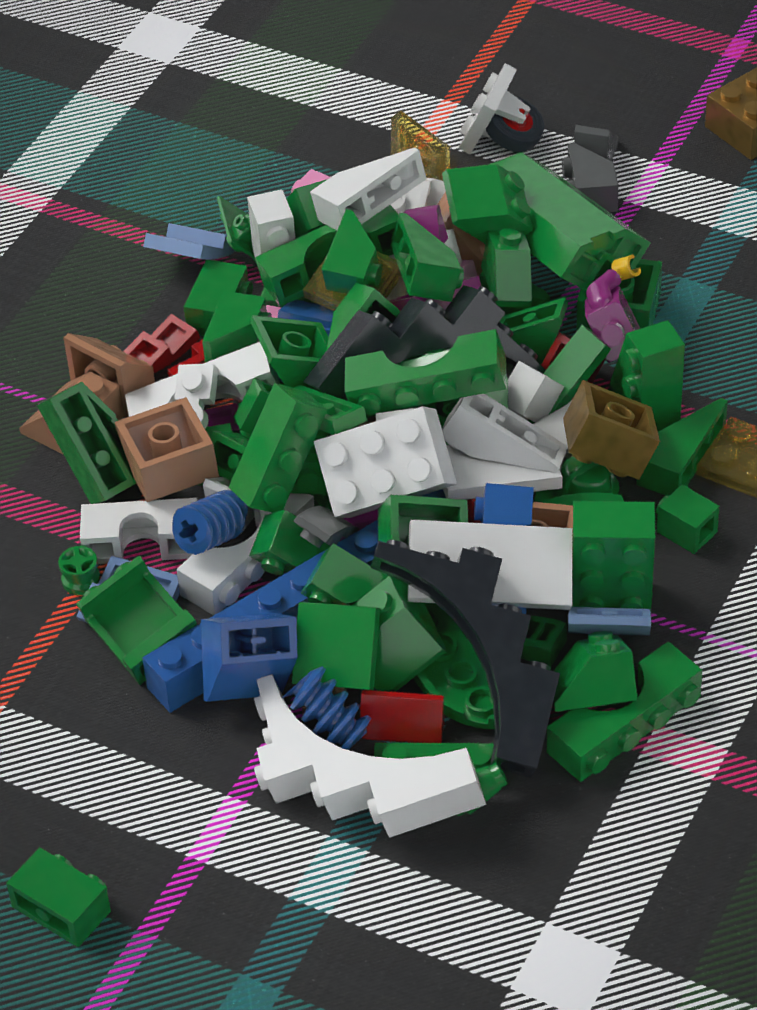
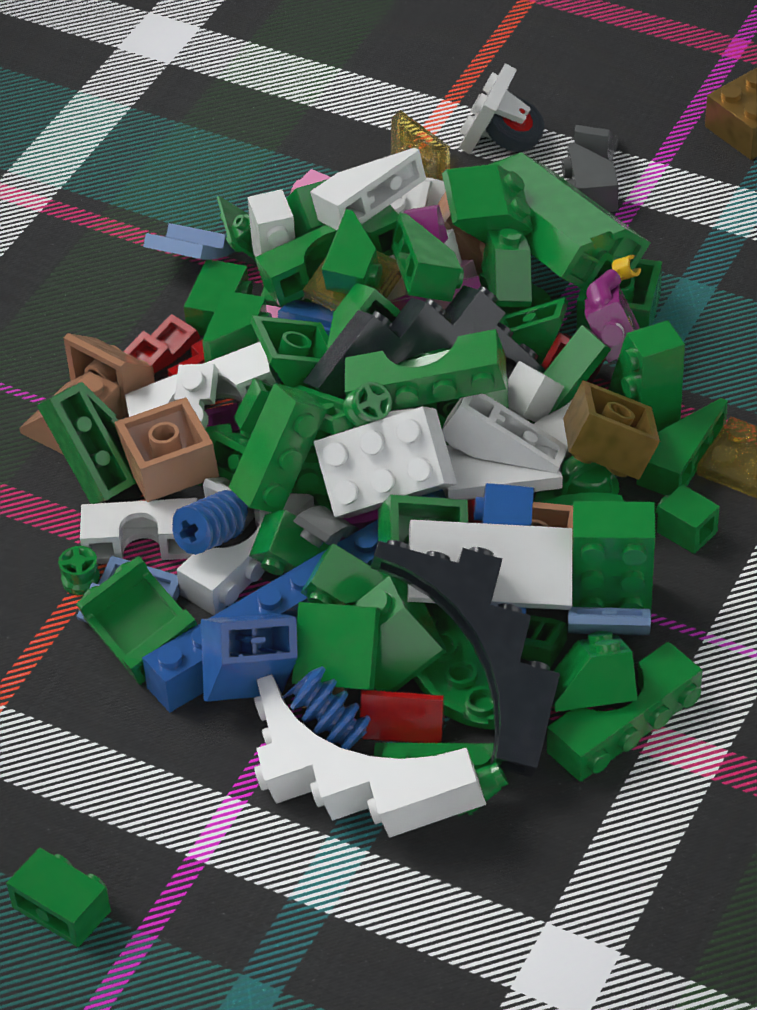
(374, 397): none -> green wheel

